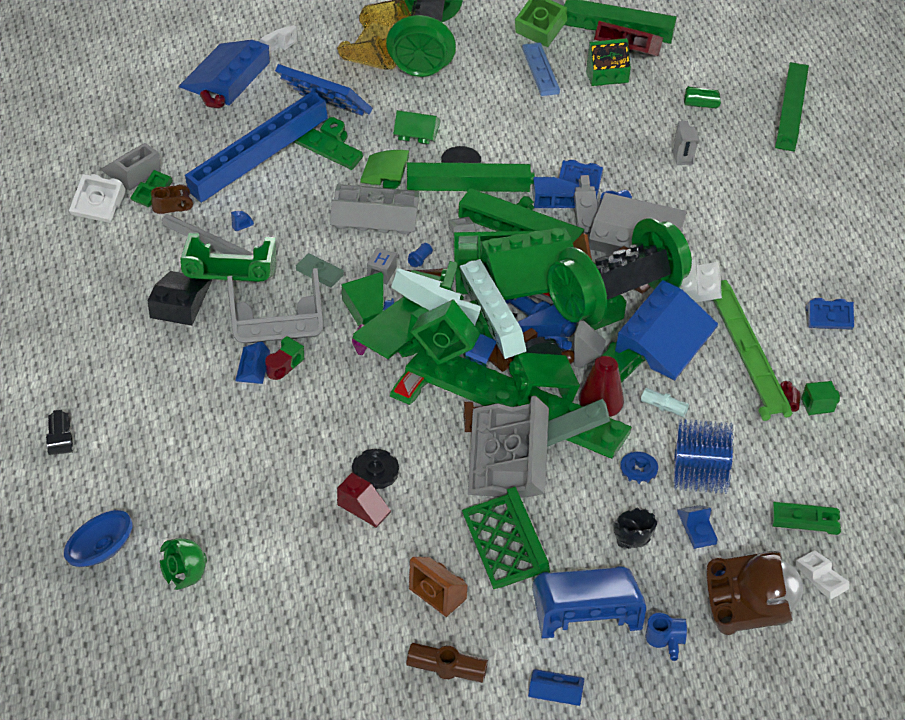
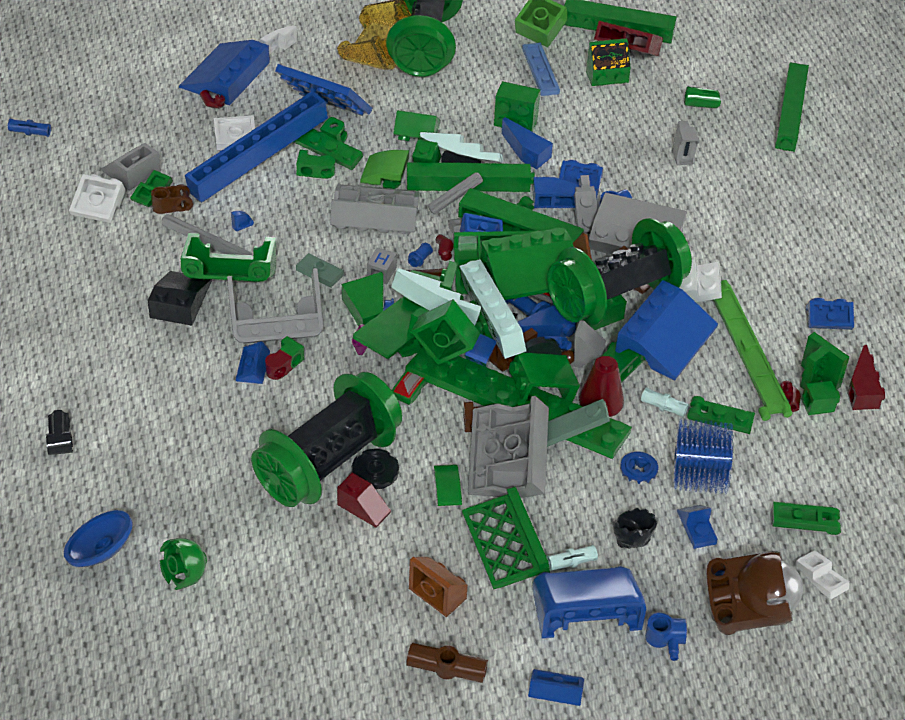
(29, 127): none -> blue pin
(231, 129): none -> white plate
(296, 463): none -> brick
(314, 165): none -> green leg
(426, 152): none -> green brick
(445, 247): none -> dark red arm
(447, 485): none -> green slope
(455, 144): none -> light aqua slope
(455, 193): none -> light grey axle
(478, 223): none -> blue slope
(517, 104): none -> green brick
(527, 145): none -> blue slope
(585, 555): none -> light aqua pin
(741, 419): none -> green plate
(822, 362): none -> green bracket
(865, 387): none -> dark red slope

